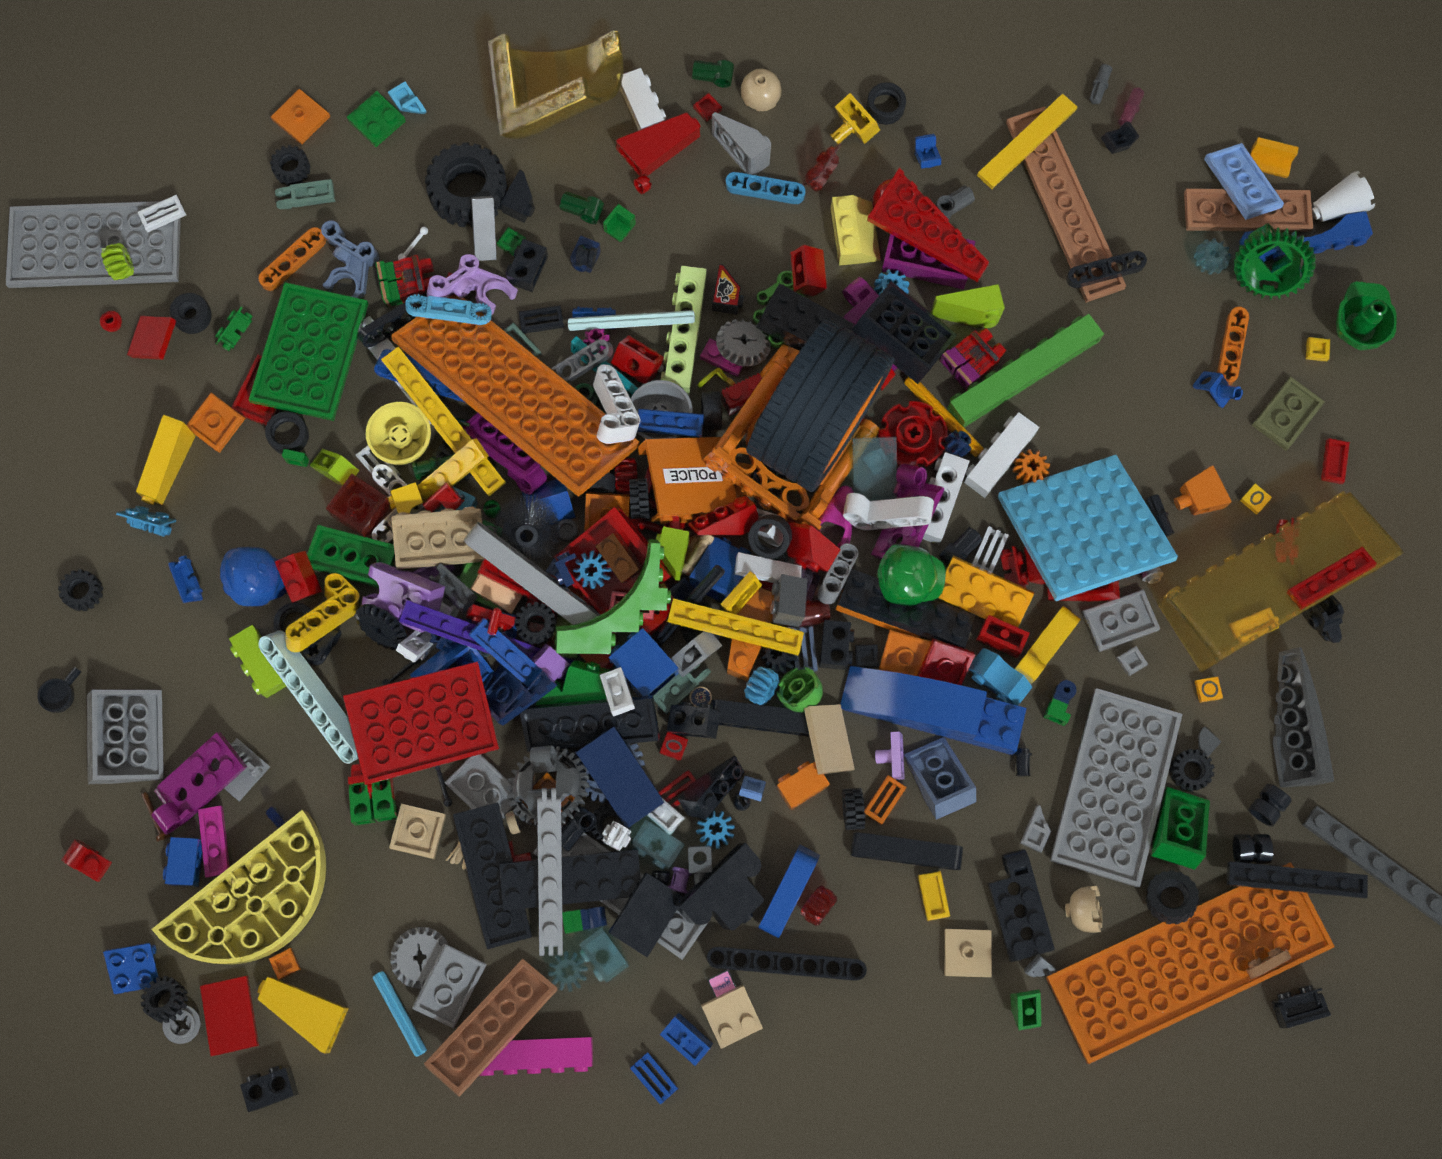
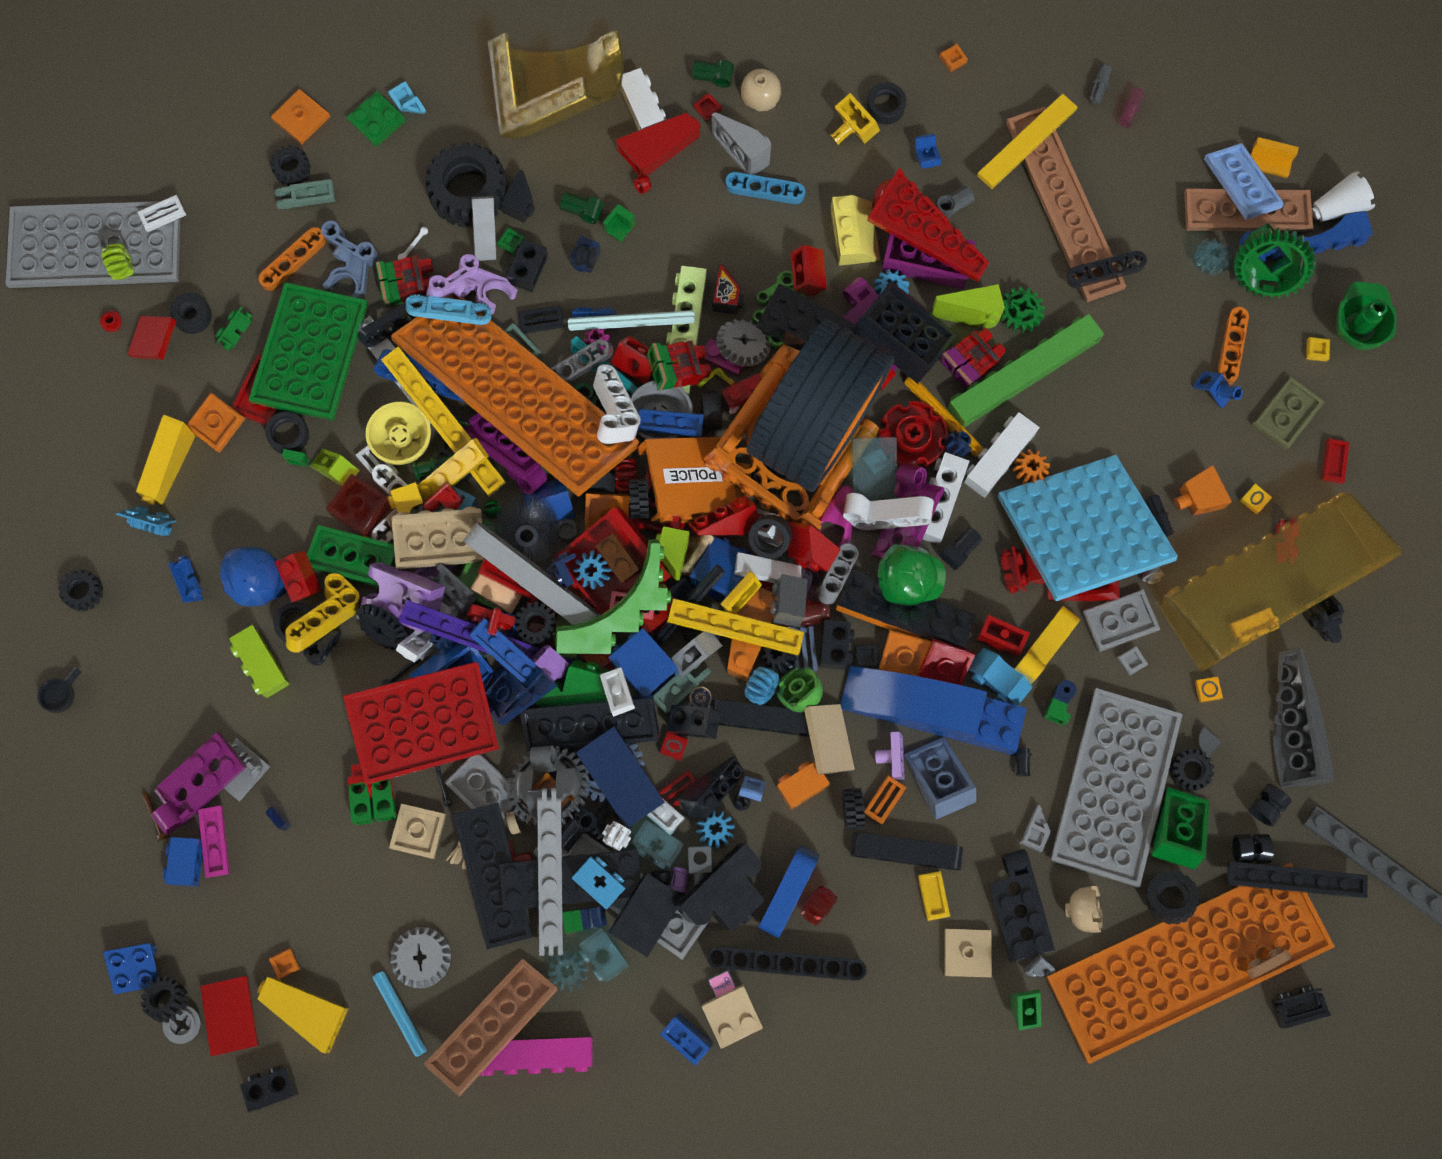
(86, 860): red brick -> none
(124, 736): light grey slope -> none
(254, 902): light yellow brick -> none
(310, 694): light aqua beam -> none
(449, 986): light grey tile -> none
(586, 879): none -> dark azure brick
(667, 1094): blue tile -> none
(677, 364): none -> hips
(826, 163): clear red hinge -> none
(953, 57): none -> orange tile
(984, 592): light orange plate -> none
(996, 533): white tile -> none
(1031, 312): none -> green gear
(1120, 139): black bracket -> none
(1331, 578): red tile -> none

